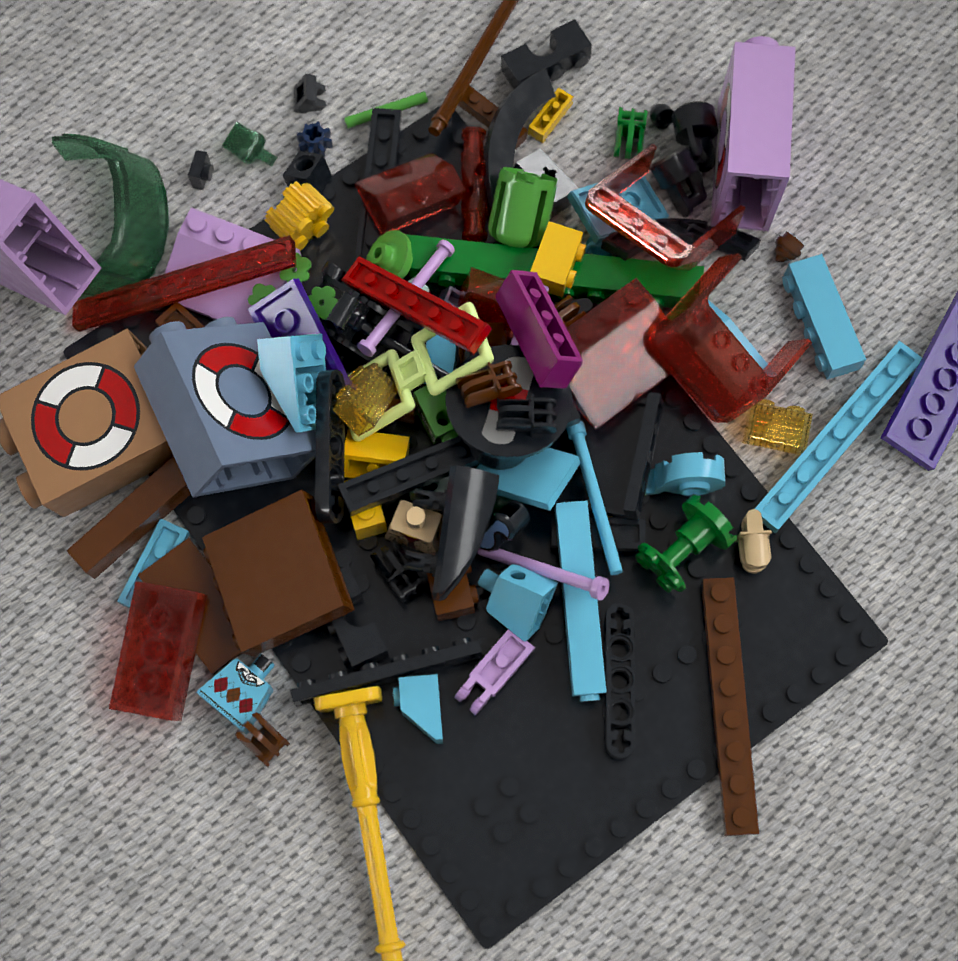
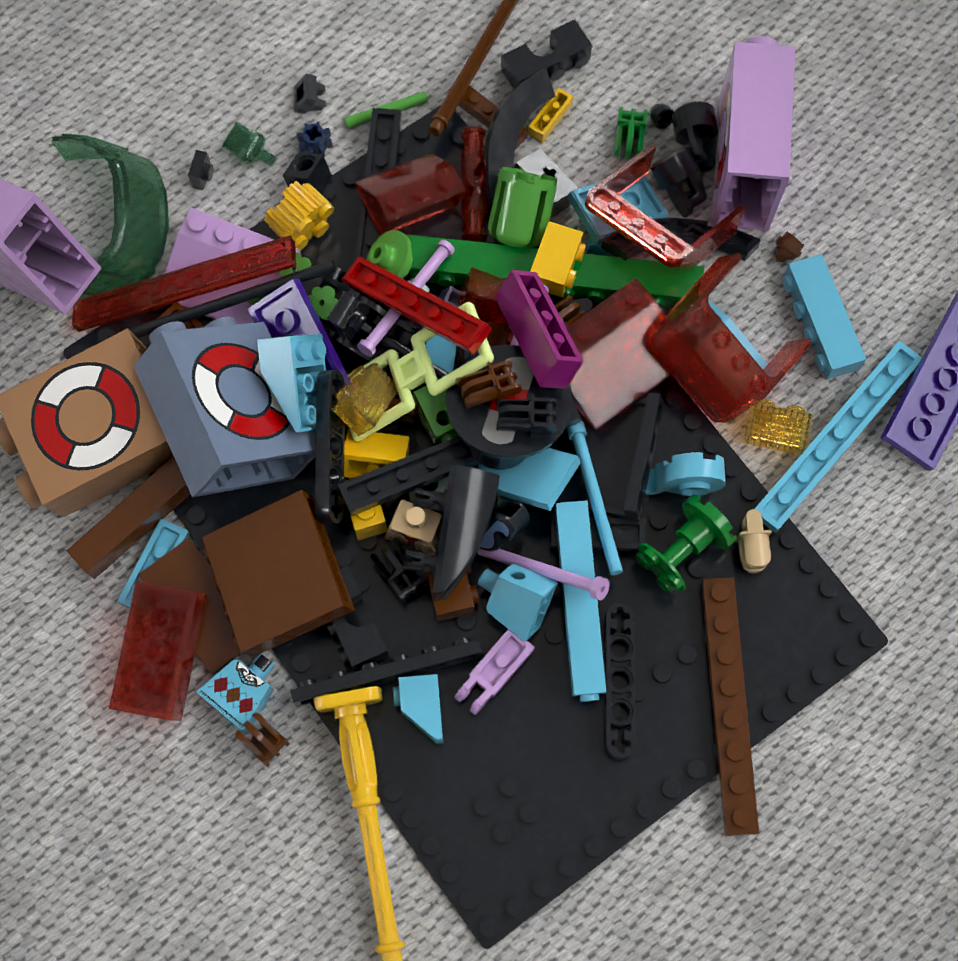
(232, 299): none -> black piece

